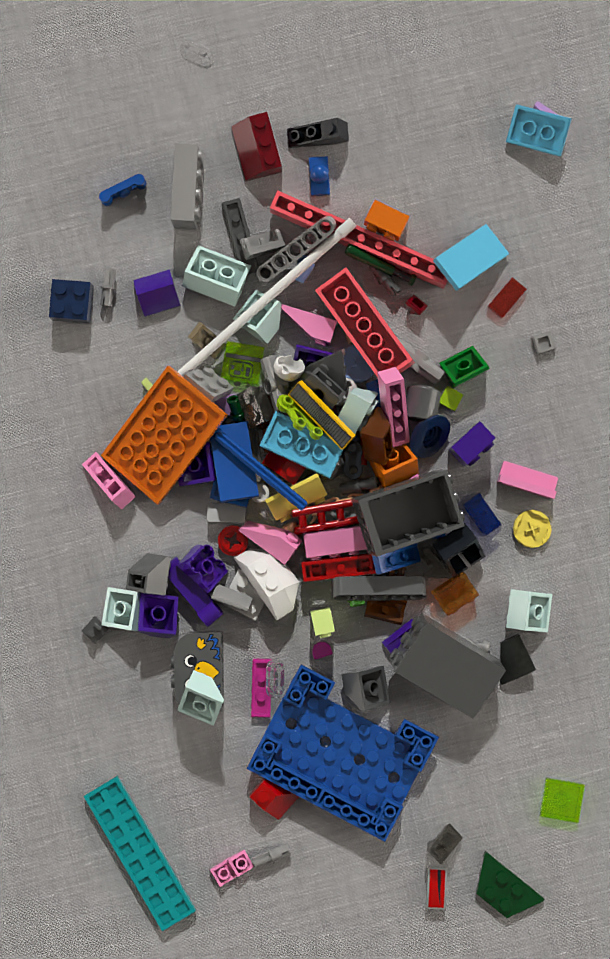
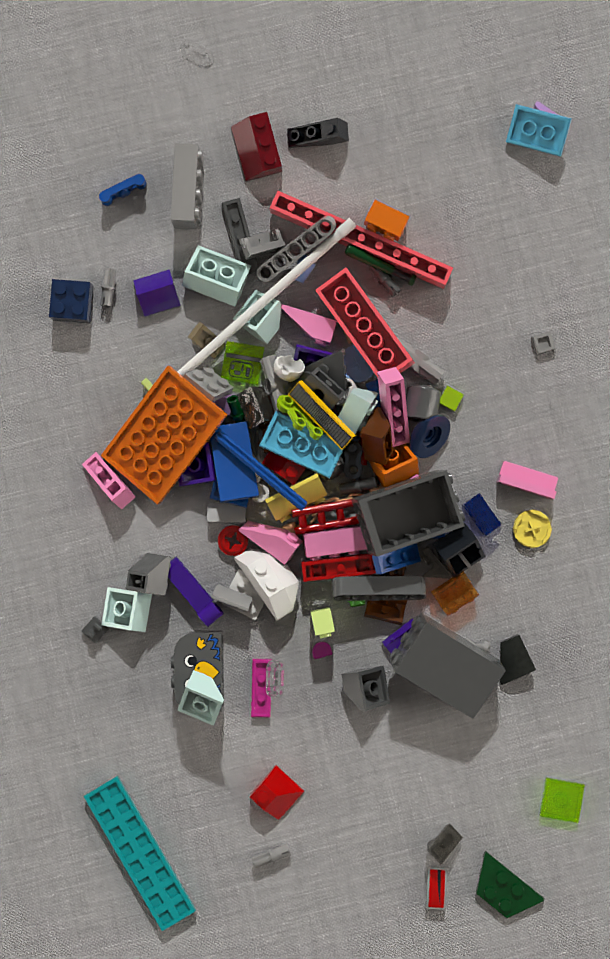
(158, 615): dark purple slope -> none
(203, 567): dark purple slope -> none
(231, 868): bright pink slope -> none
(319, 176): blue tile -> none
(329, 773): blue slope -> none
(415, 305): dark red slope -> none
(464, 367): green slope -> none
(471, 257): medium azure tile -> none
(475, 441): dark purple brick -> none
(507, 297): clear red tile -> none
(529, 610): light aqua slope -> none

